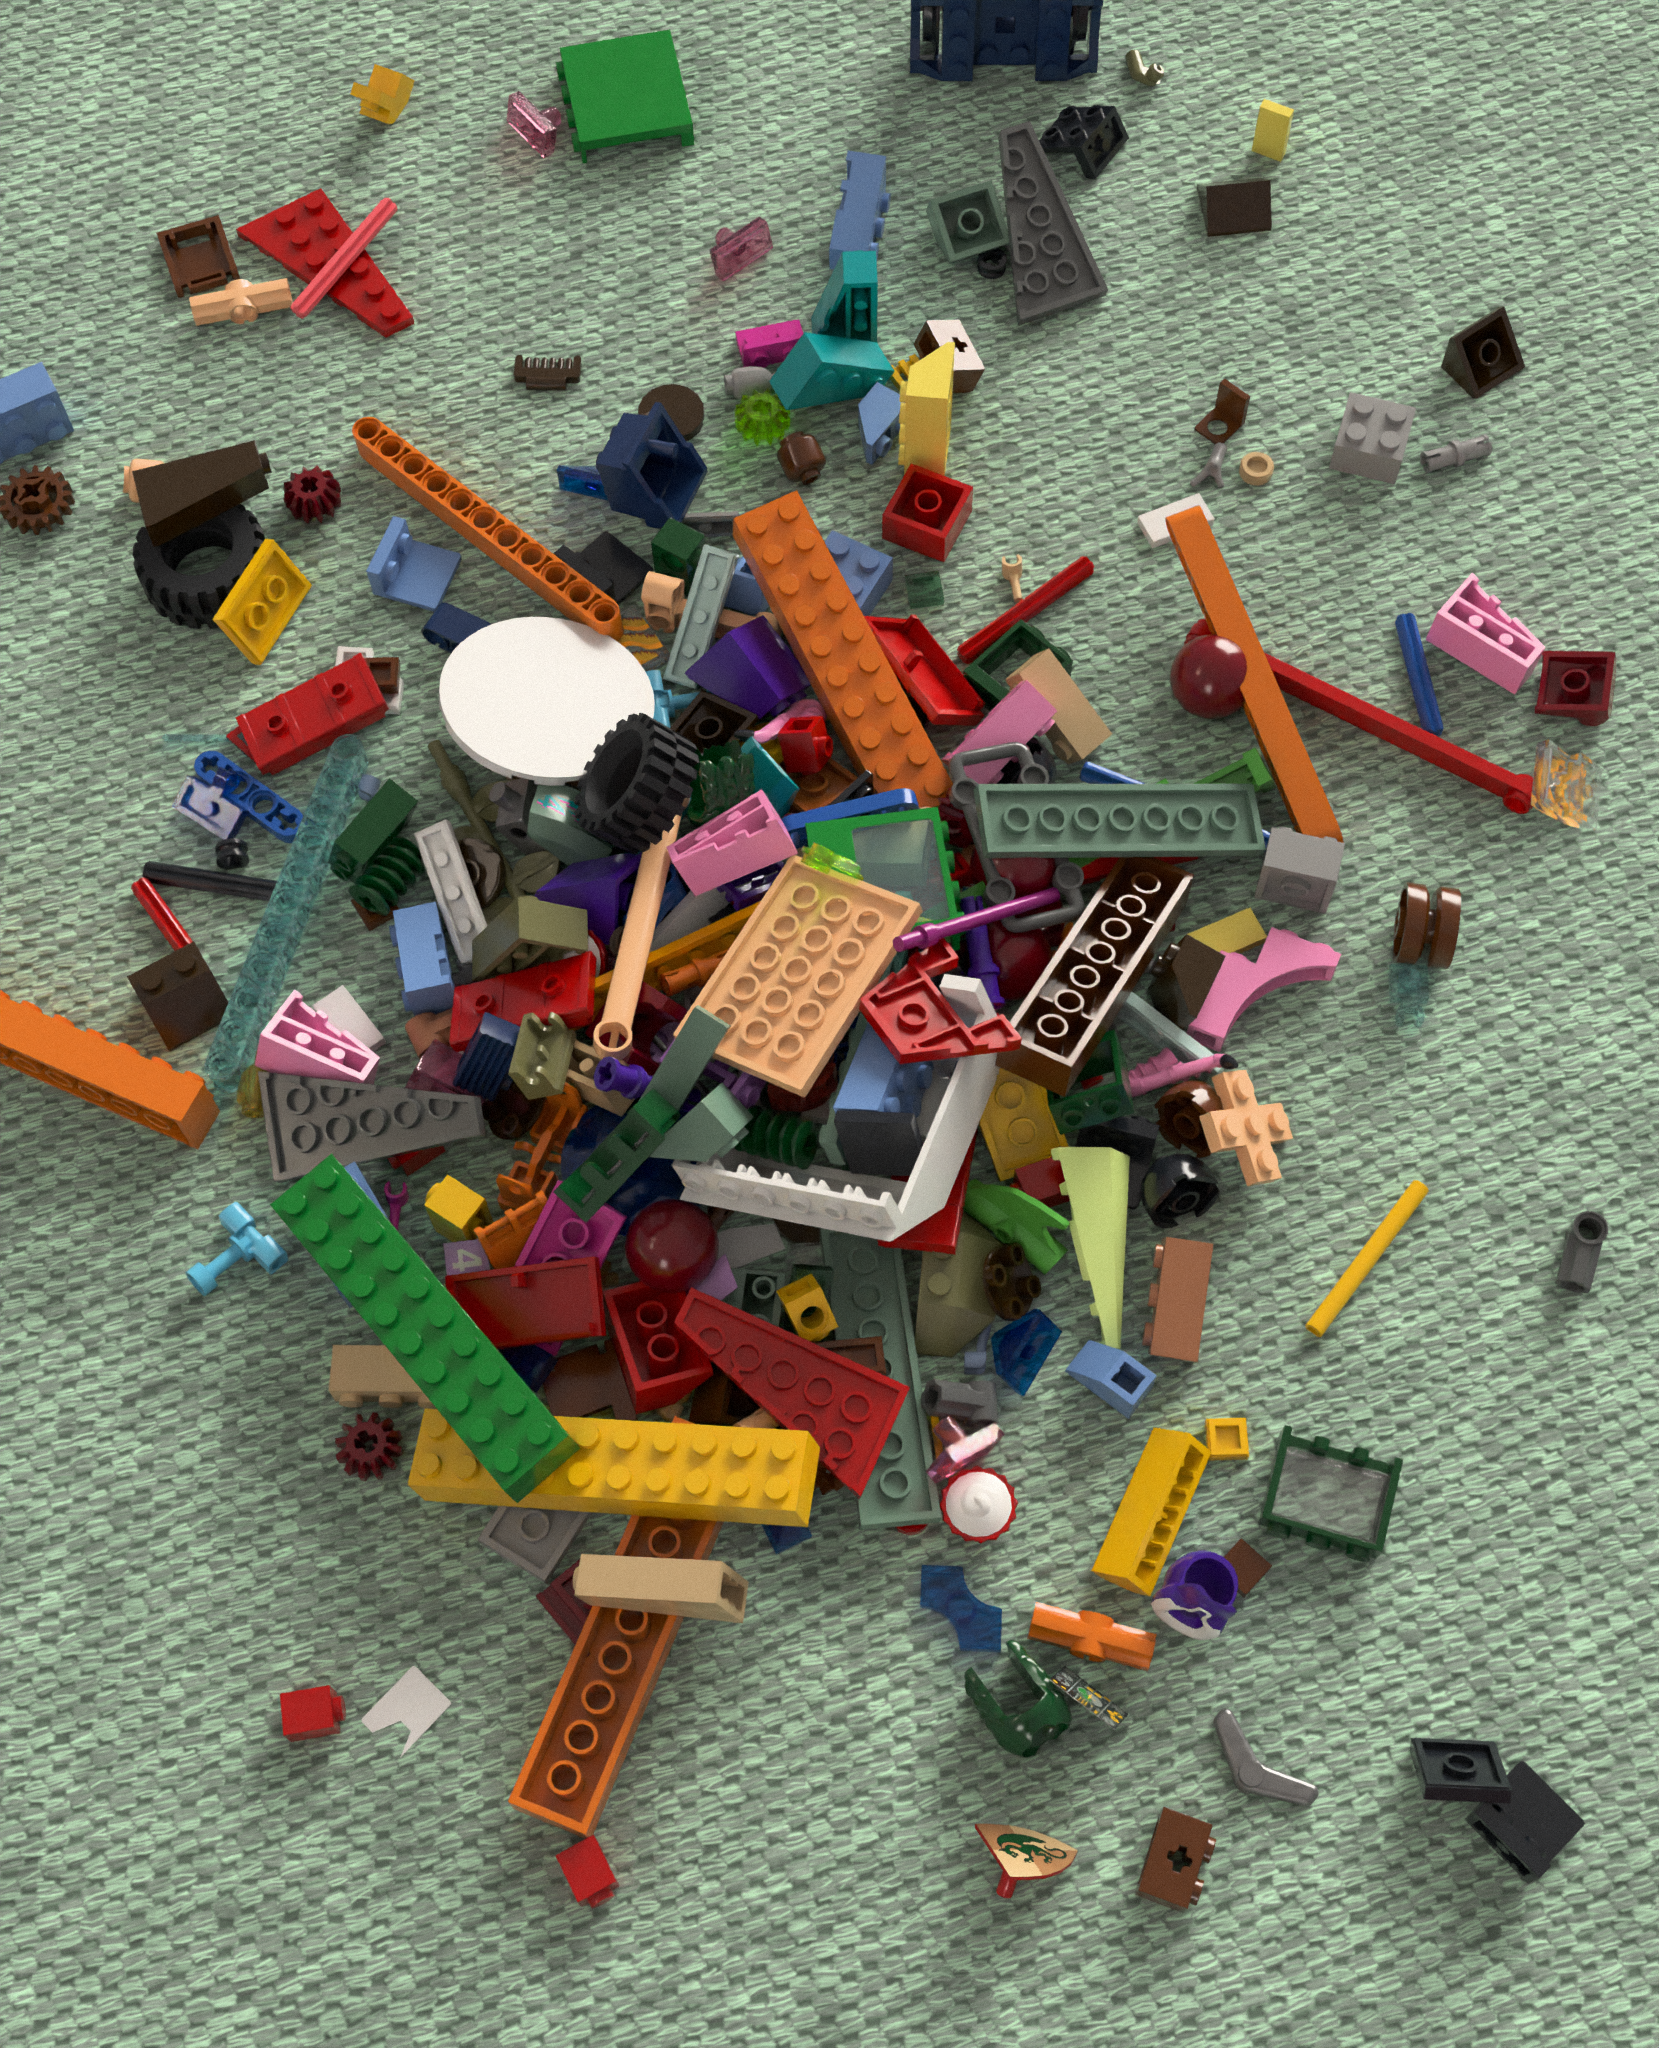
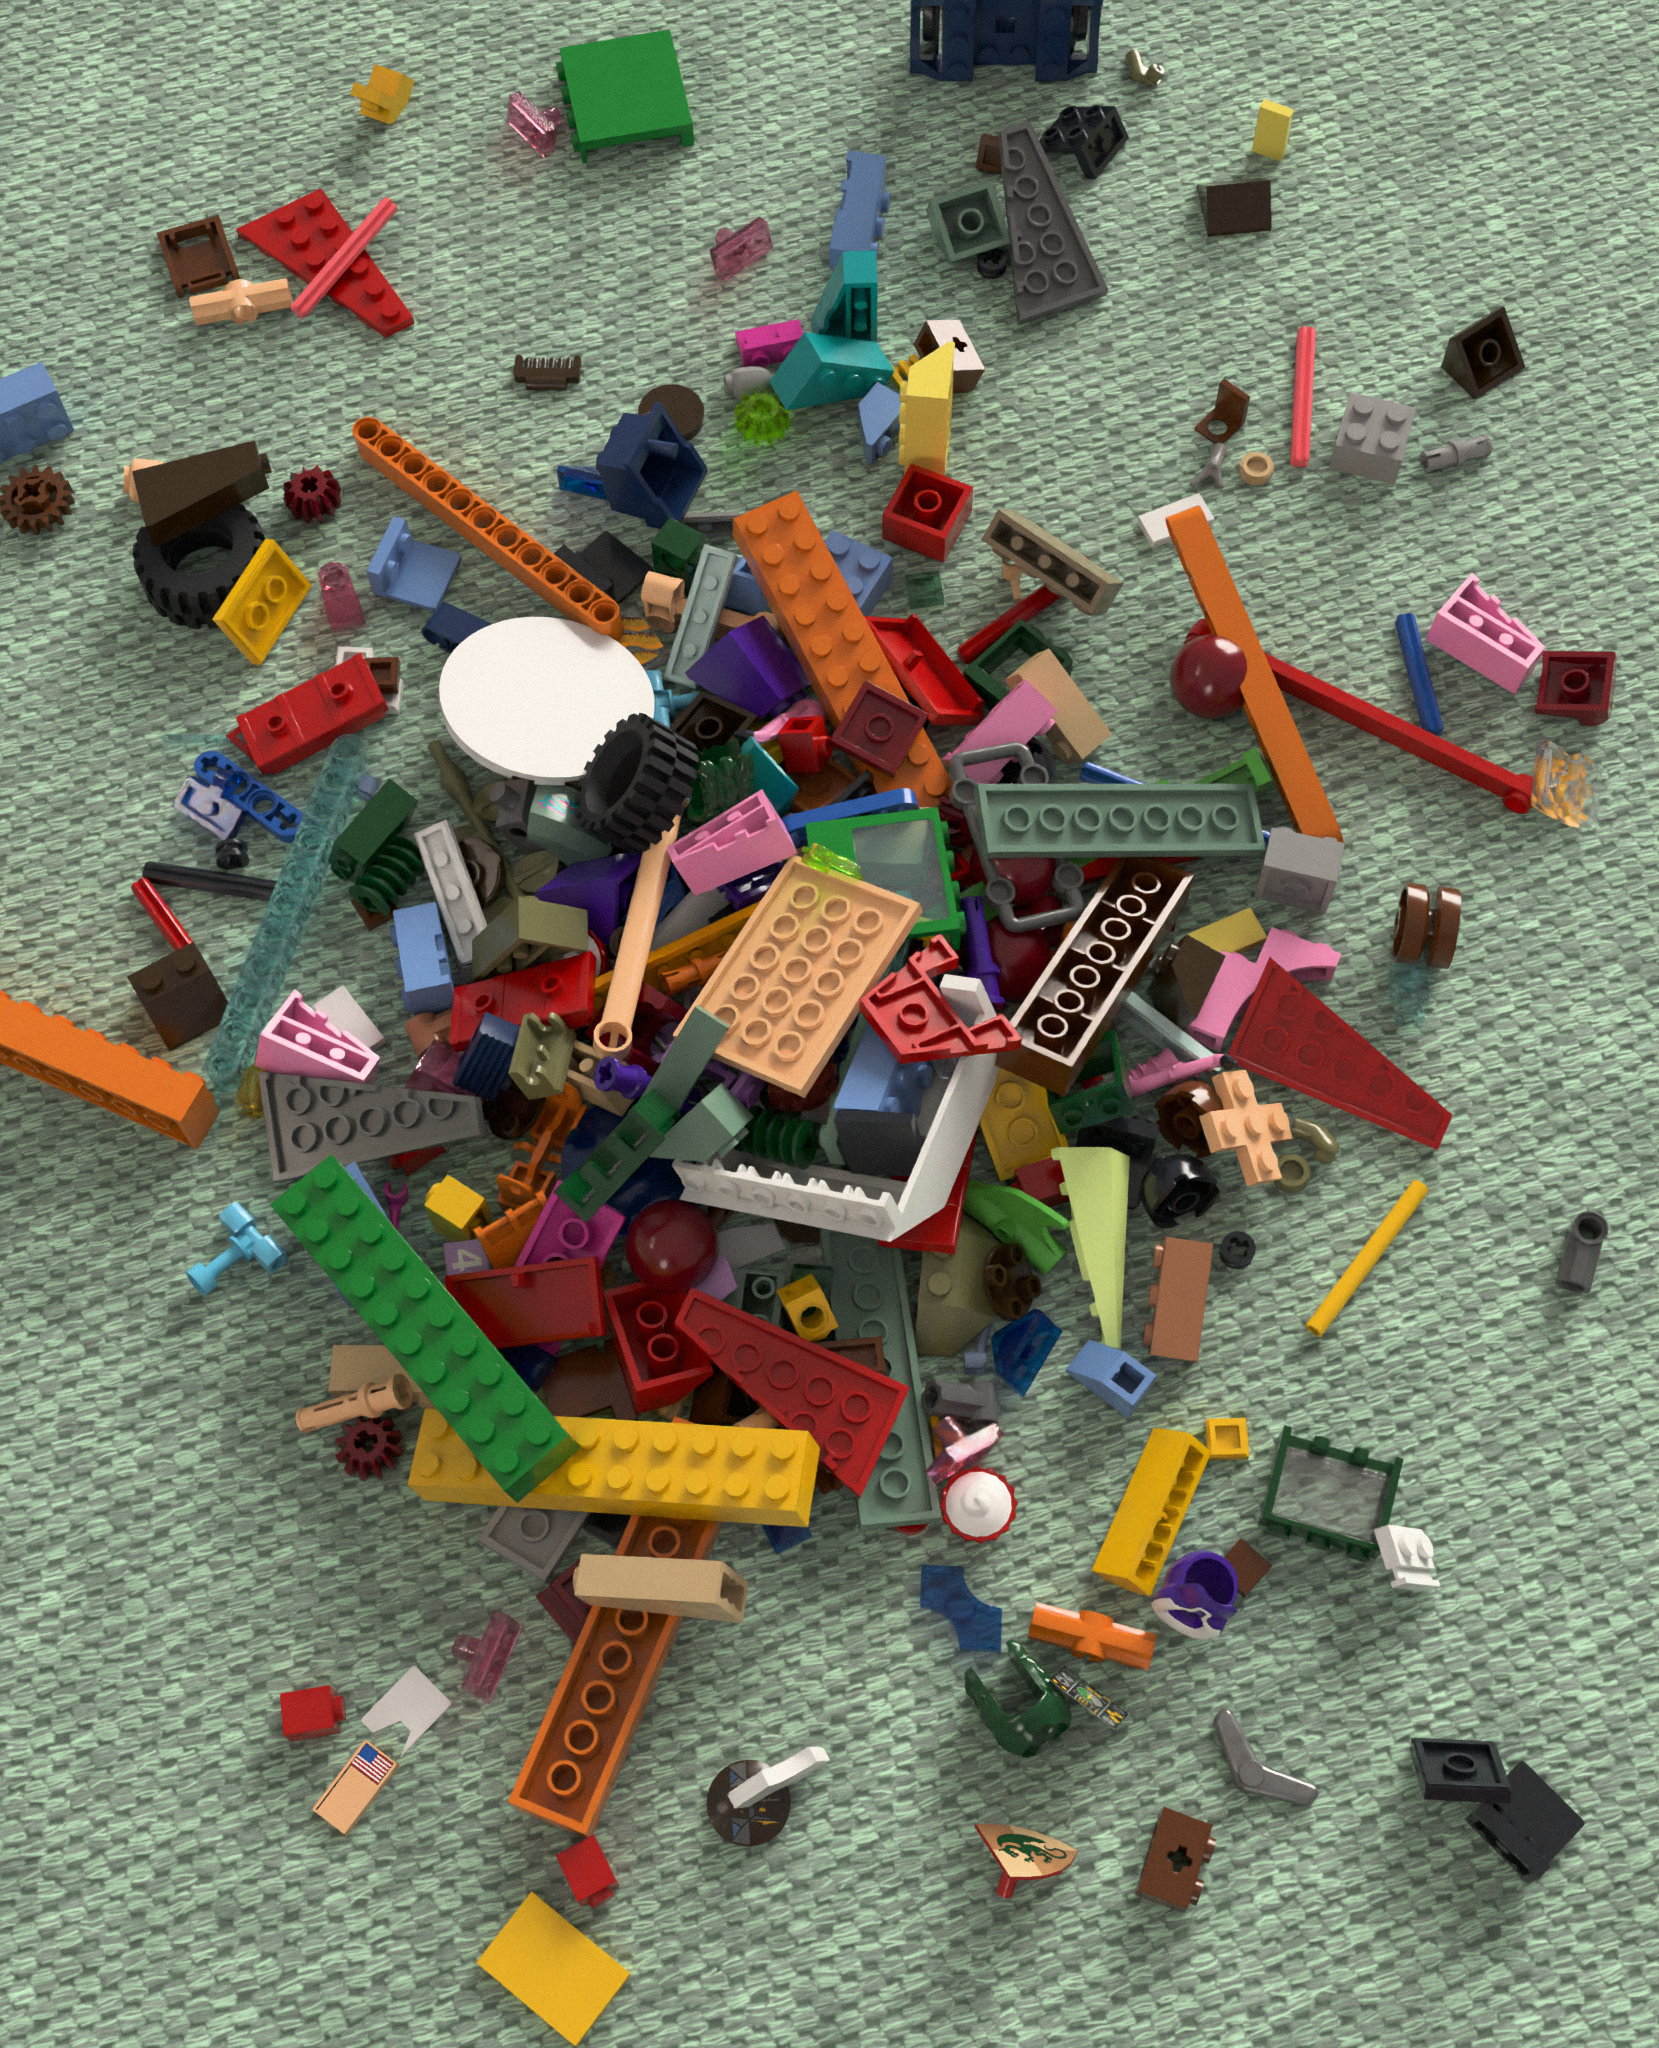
(339, 597): none -> clear pink piece
(355, 1787): none -> light nougat tile
(369, 1401): none -> light nougat pin
(487, 1655): none -> clear pink tile
(553, 1969): none -> yellow tile
(607, 1527): none -> black tile
(750, 1824): none -> dark brown dish
(778, 1776): none -> white tile
(801, 458): reddish brown head -> none
(879, 729): none -> dark red plate
(929, 934): magenta bar -> none
(989, 154): none -> reddish brown tile
(1052, 561): none -> dark tan brick
(1234, 1261): none -> black bush
(1294, 1173): none -> olive tile
(1303, 397): none -> coral axle
(1314, 1051): none -> red wing
(1320, 1136): none -> olive arm
(1408, 1556): none -> white plate

